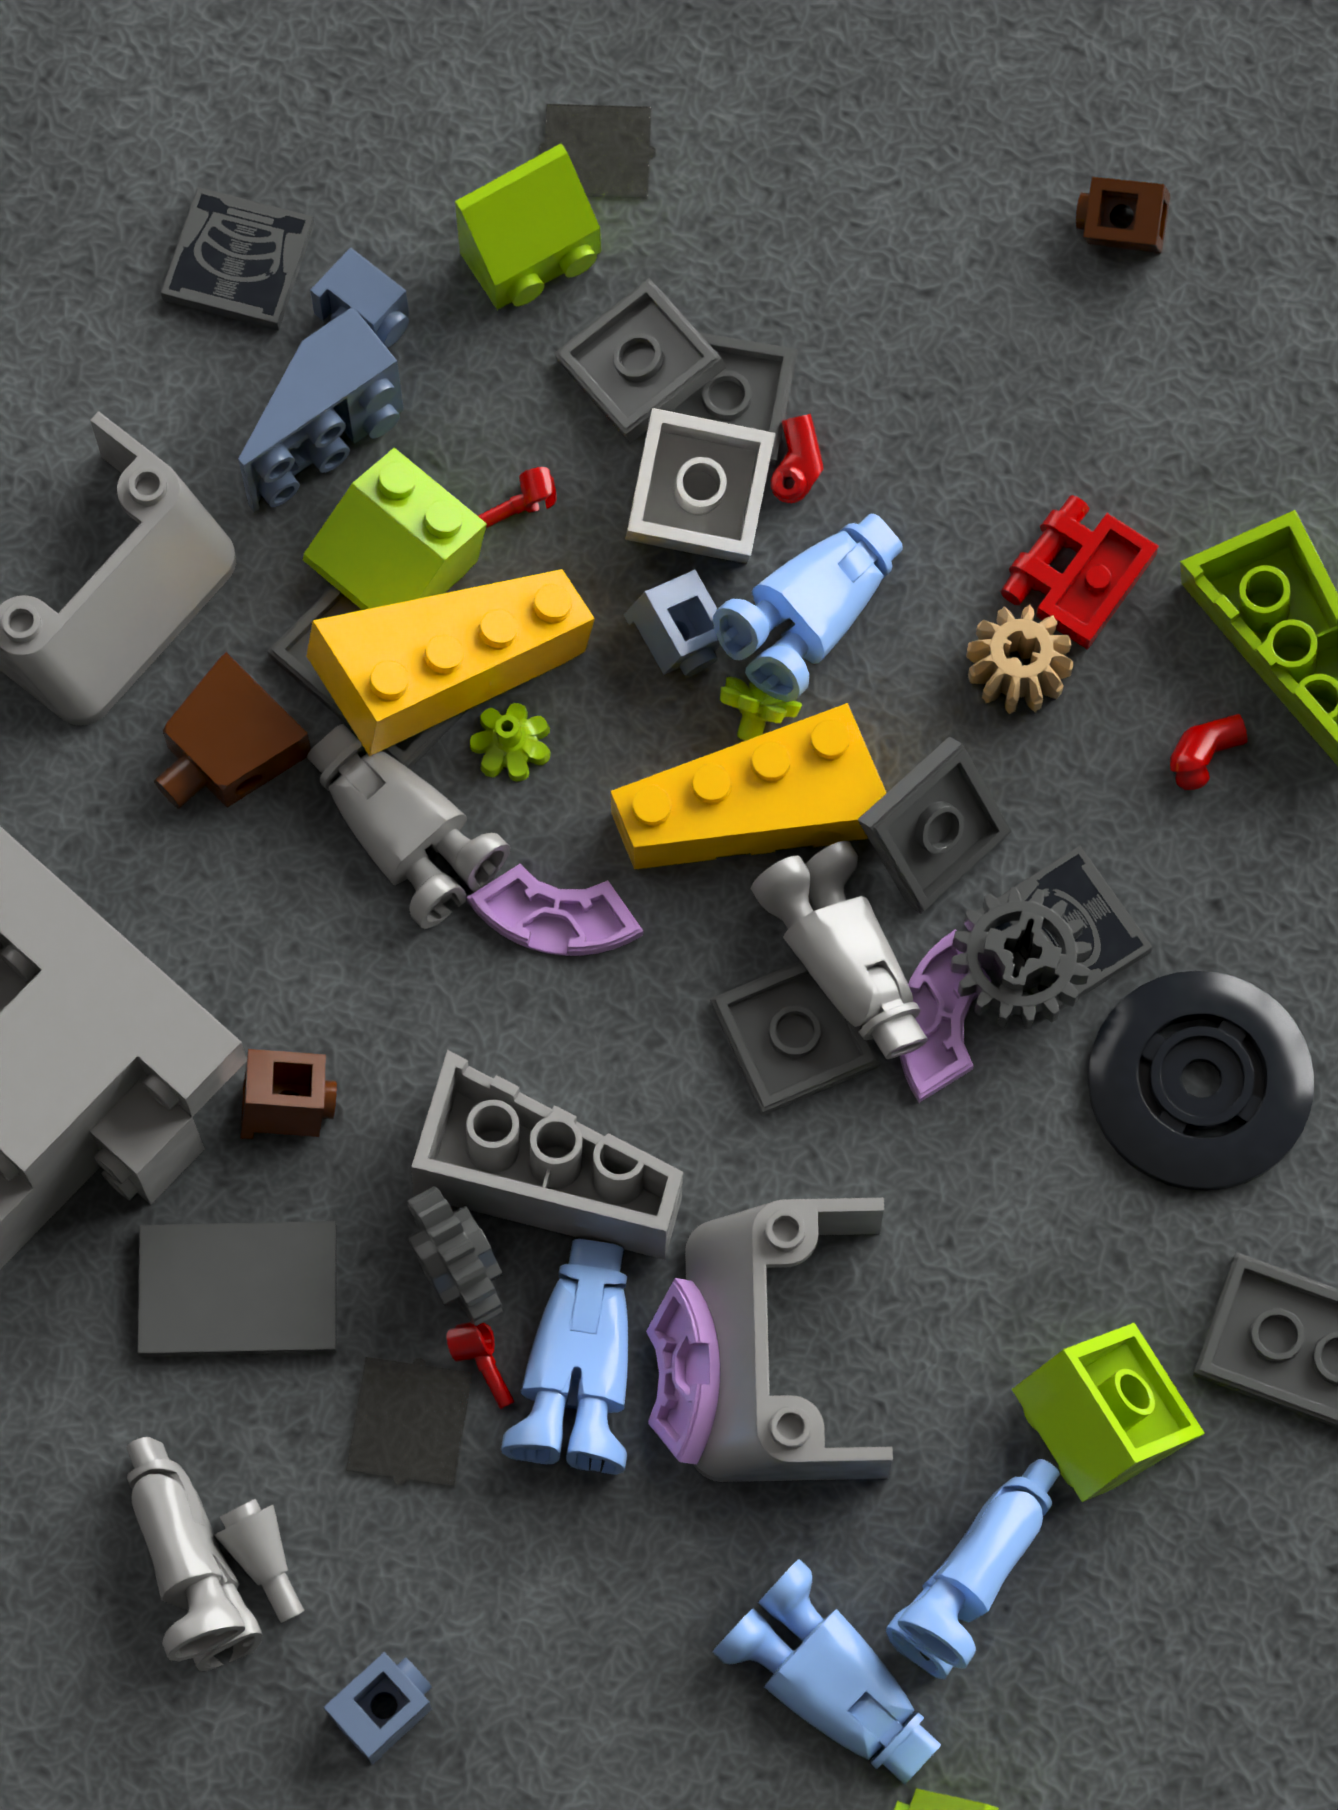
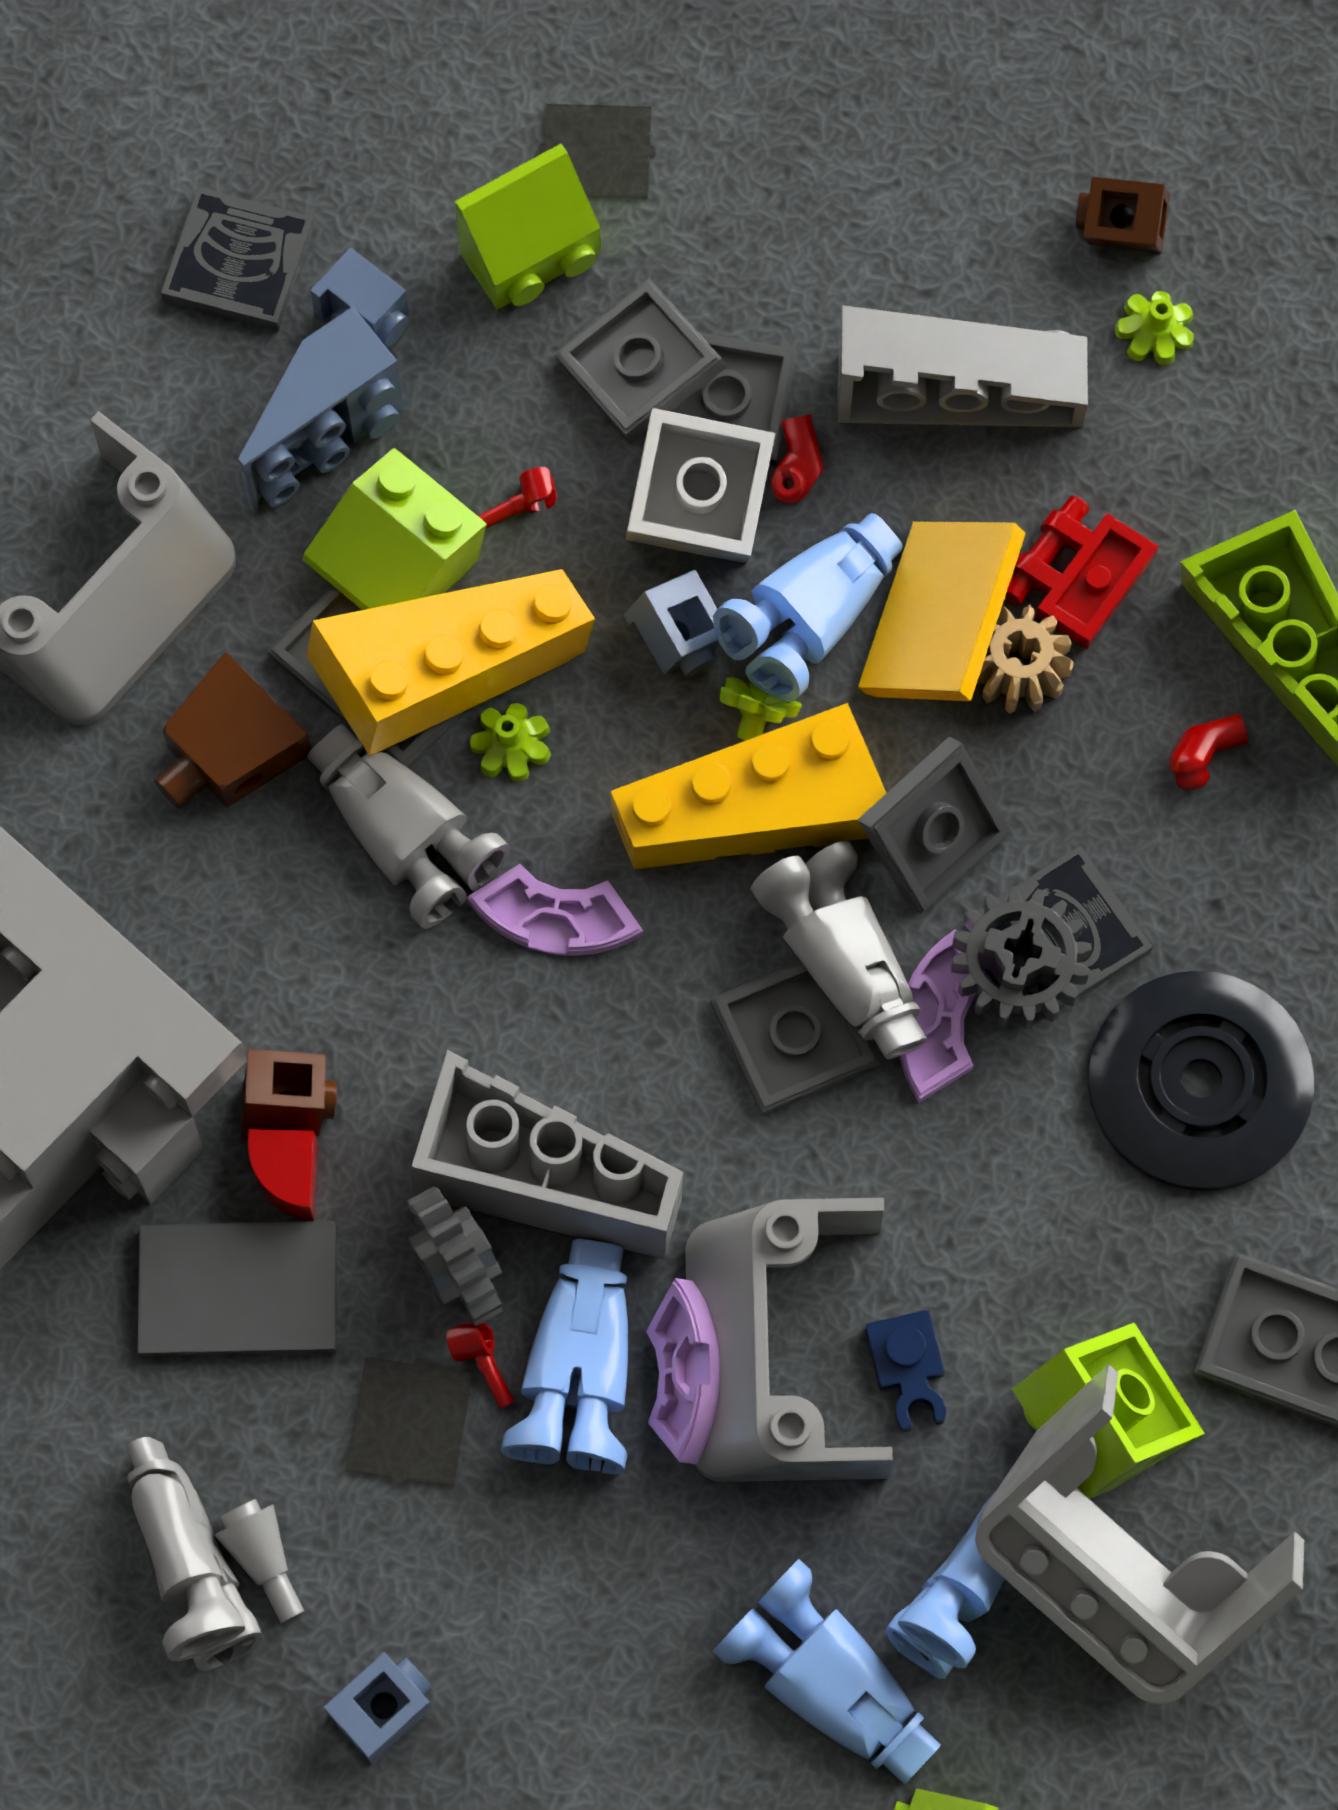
(286, 1169): none -> red brick
(906, 1358): none -> dark blue plate
(942, 610): none -> yellow tile
(957, 372): none -> light grey wedge
(1104, 1588): none -> light grey windscreen
(1155, 327): none -> lime plant

